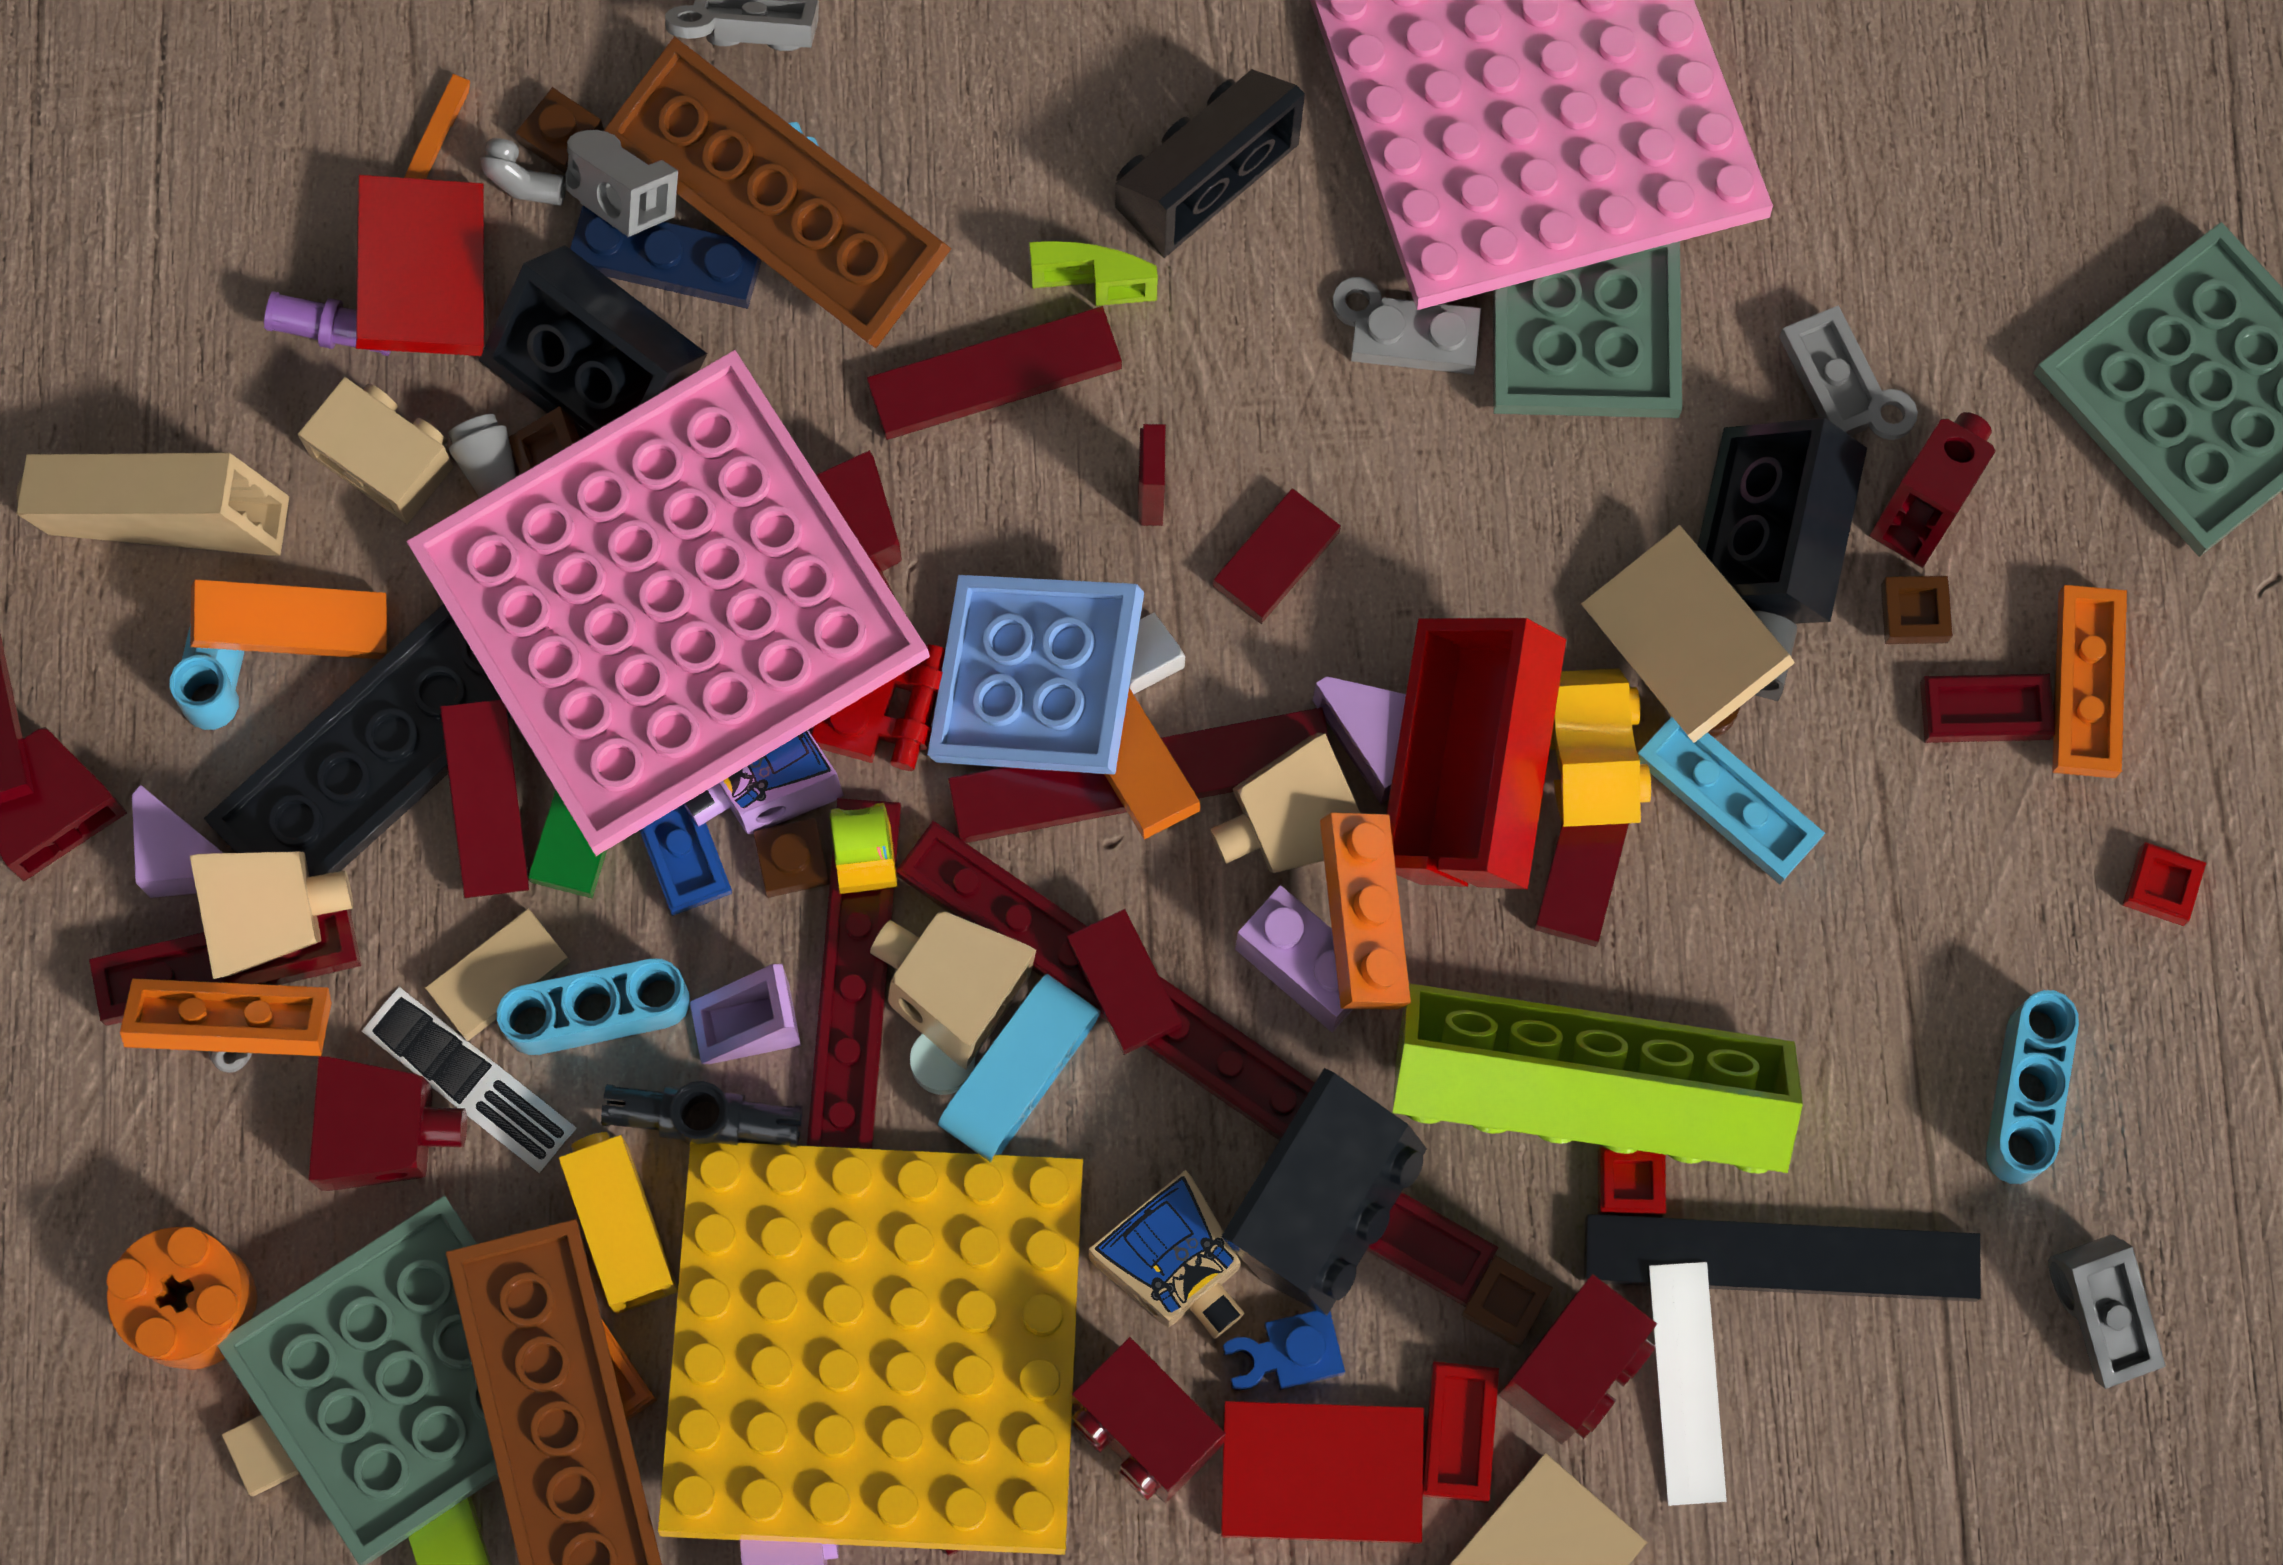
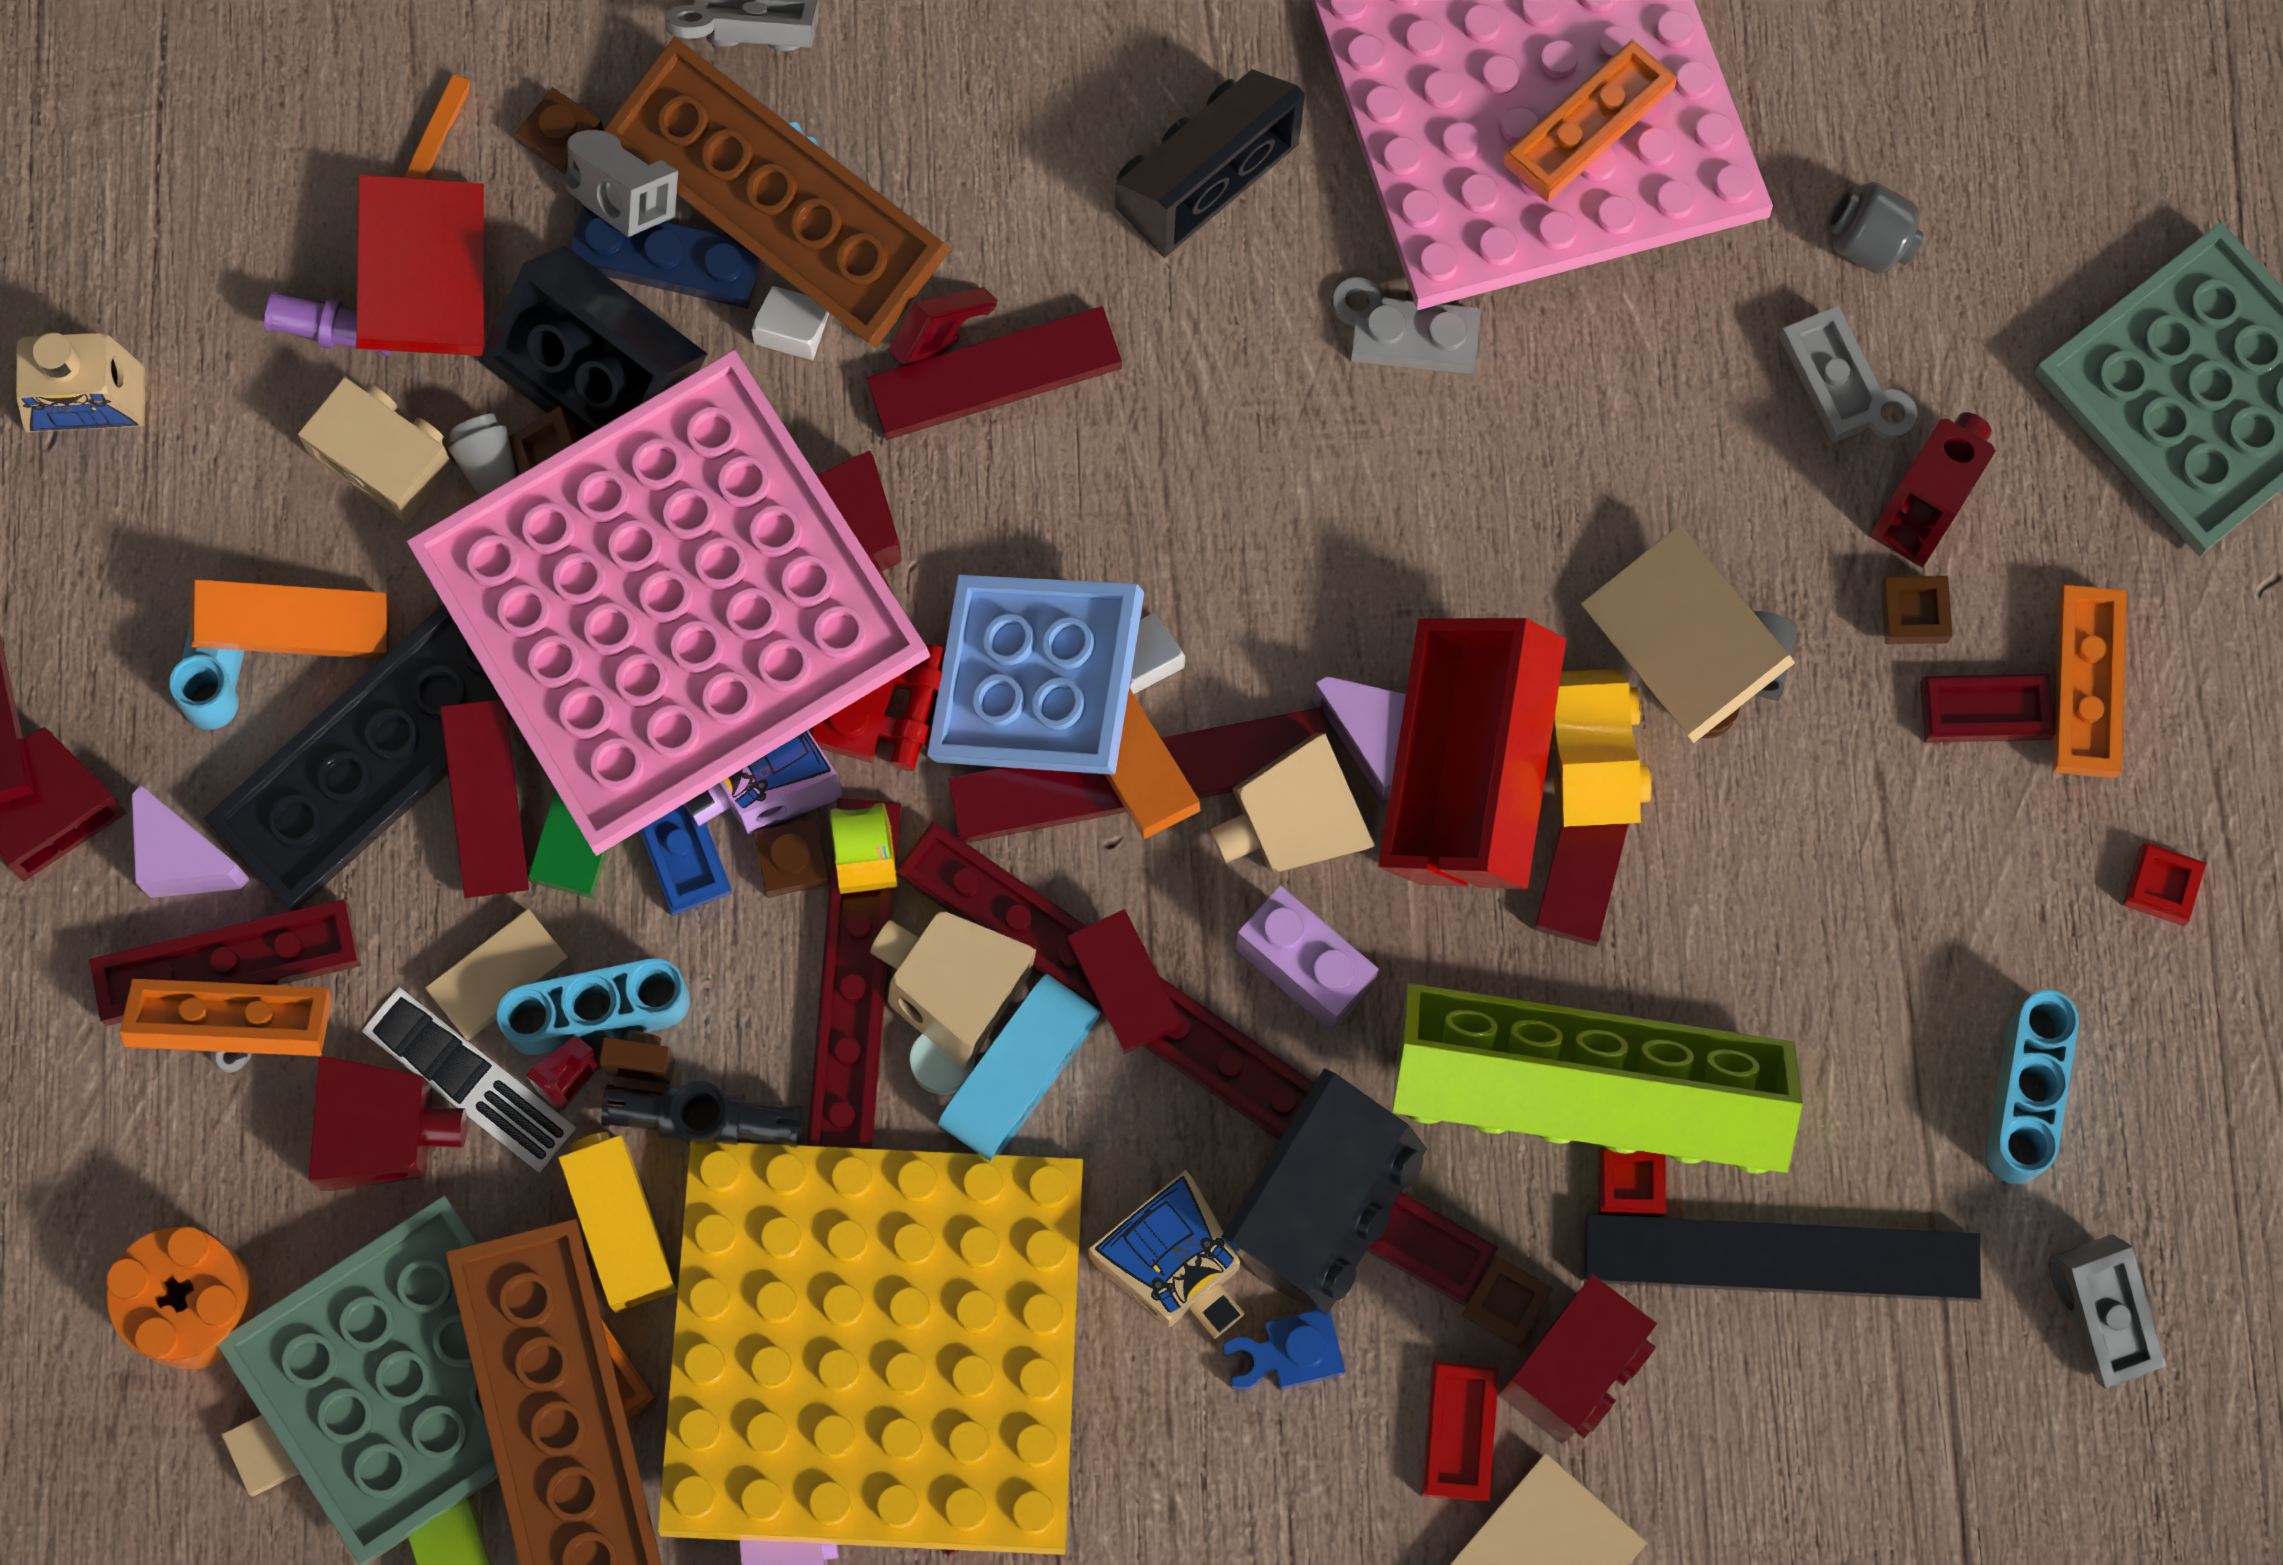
(71, 384): none -> tan torso
(155, 500): tan slope -> none
(262, 906): tan torso -> none
(515, 180): light grey arm -> none
(564, 1072): none -> dark red tile
(637, 1057): none -> reddish brown plate
(746, 1017): lavender slope -> none
(789, 323): none -> white slope
(933, 323): none -> dark red tile
(1115, 274): lime slope -> none
(1145, 1422): dark red brick -> none
(1151, 474): dark red tile -> none
(1276, 555): dark red tile -> none
(1322, 1472): red tile -> none
(1365, 911): orange plate -> none
(1589, 120): none -> orange tile
(1592, 340): sand green plate -> none
(1687, 1383): white sticker -> none
(1731, 799): medium azure plate -> none
(1783, 514): black slope -> none
(1875, 227): none -> dark grey head

